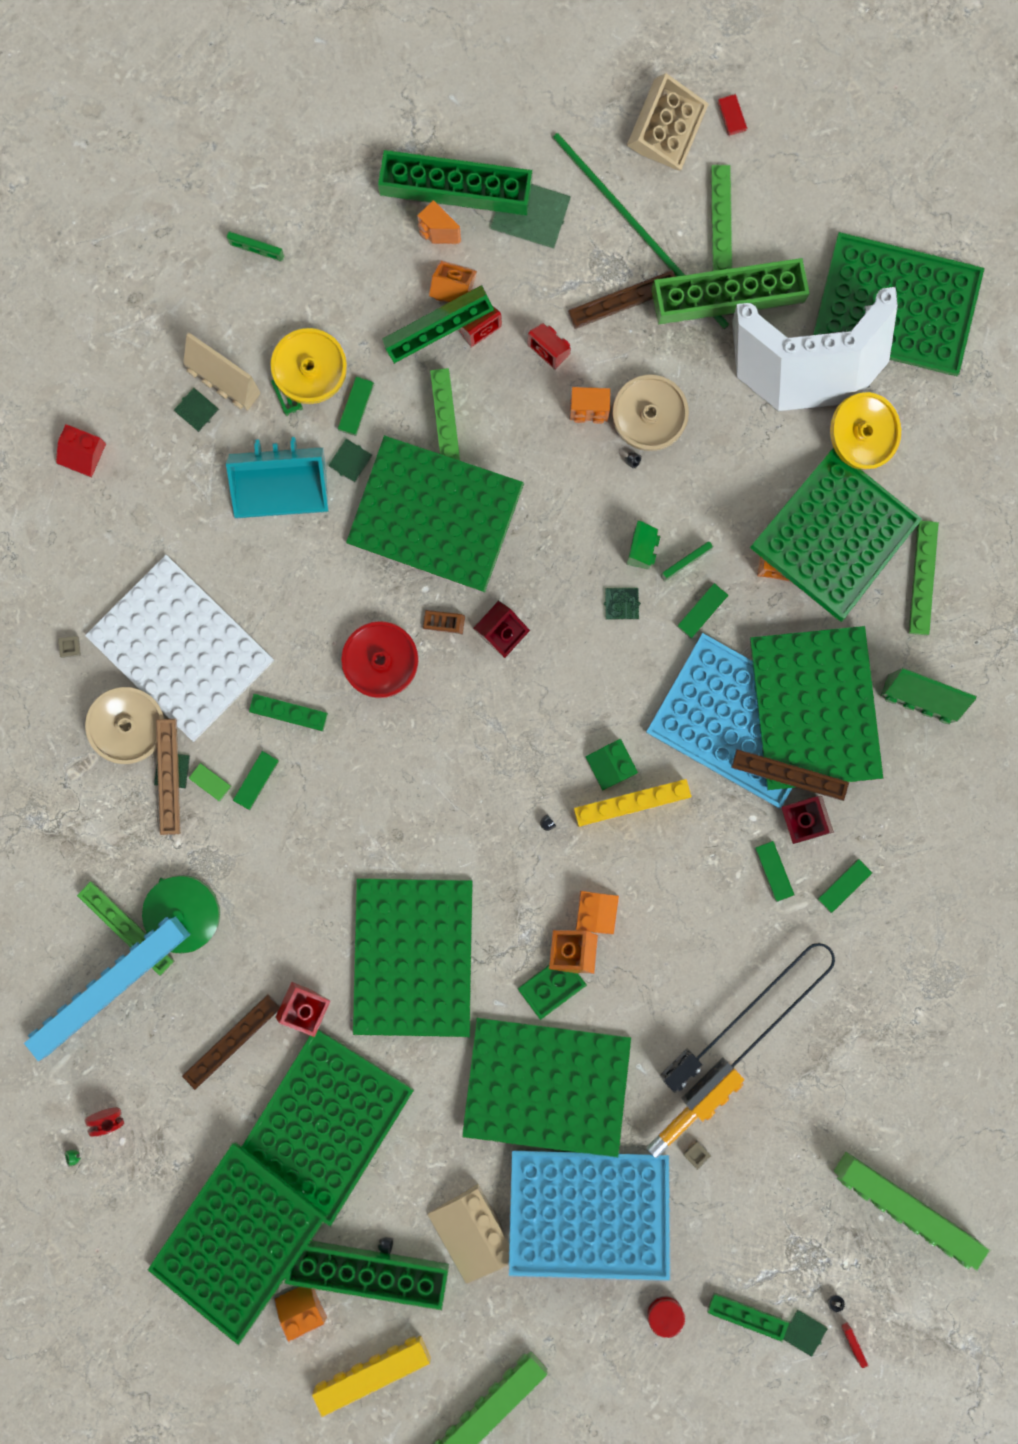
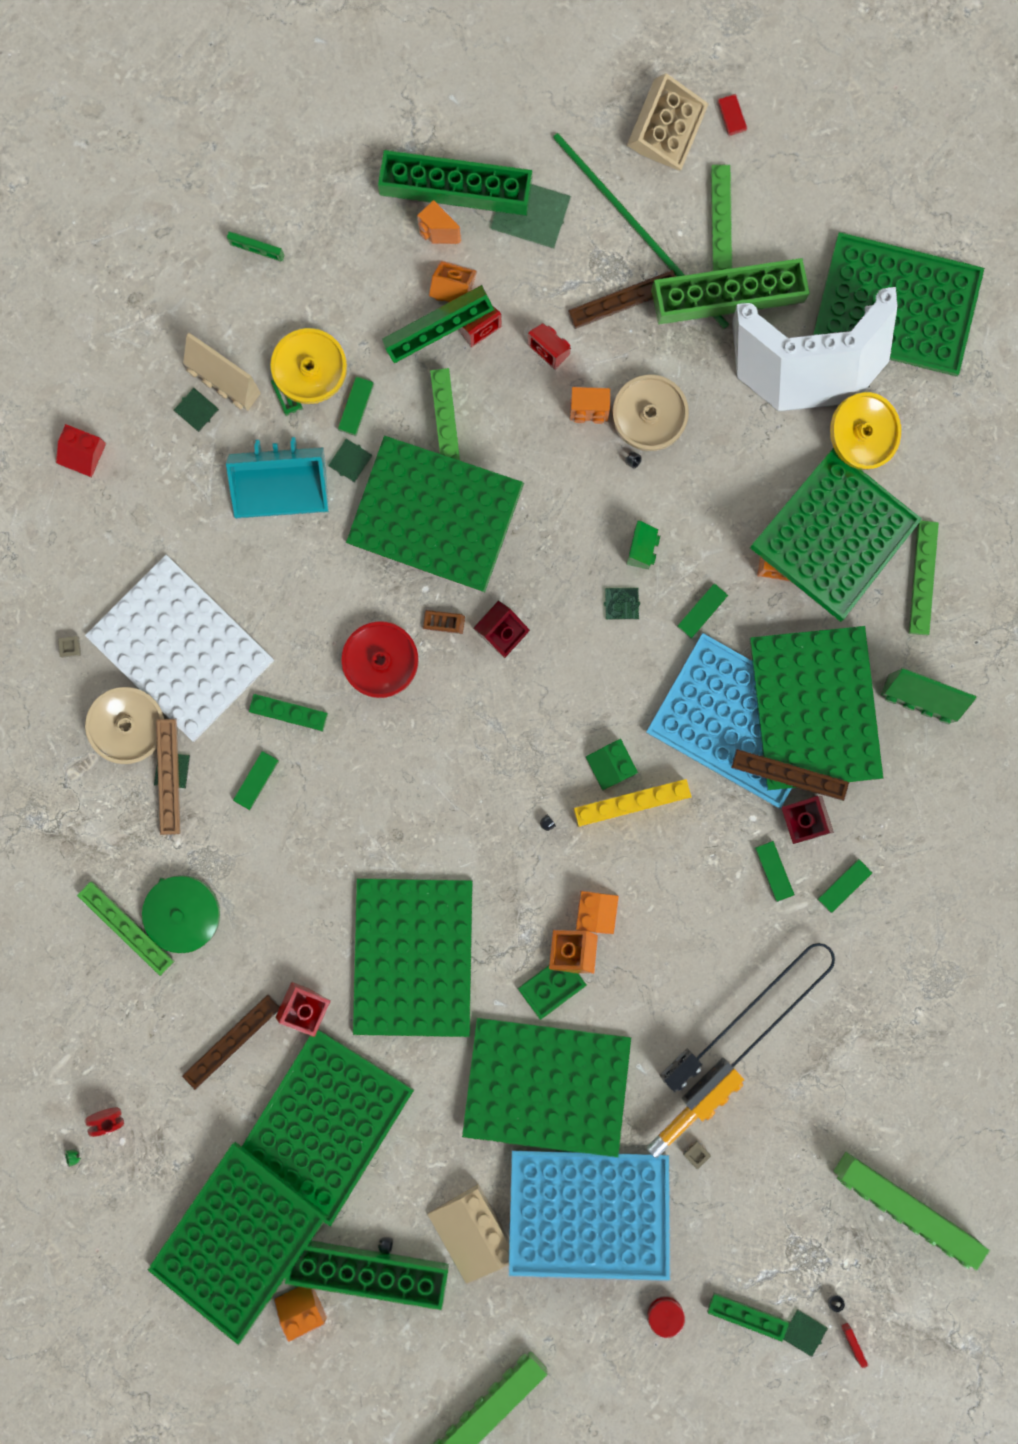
(107, 988): medium azure brick -> none
(210, 782): bright green tile -> none
(371, 1376): yellow brick -> none
(686, 561): green tile -> none

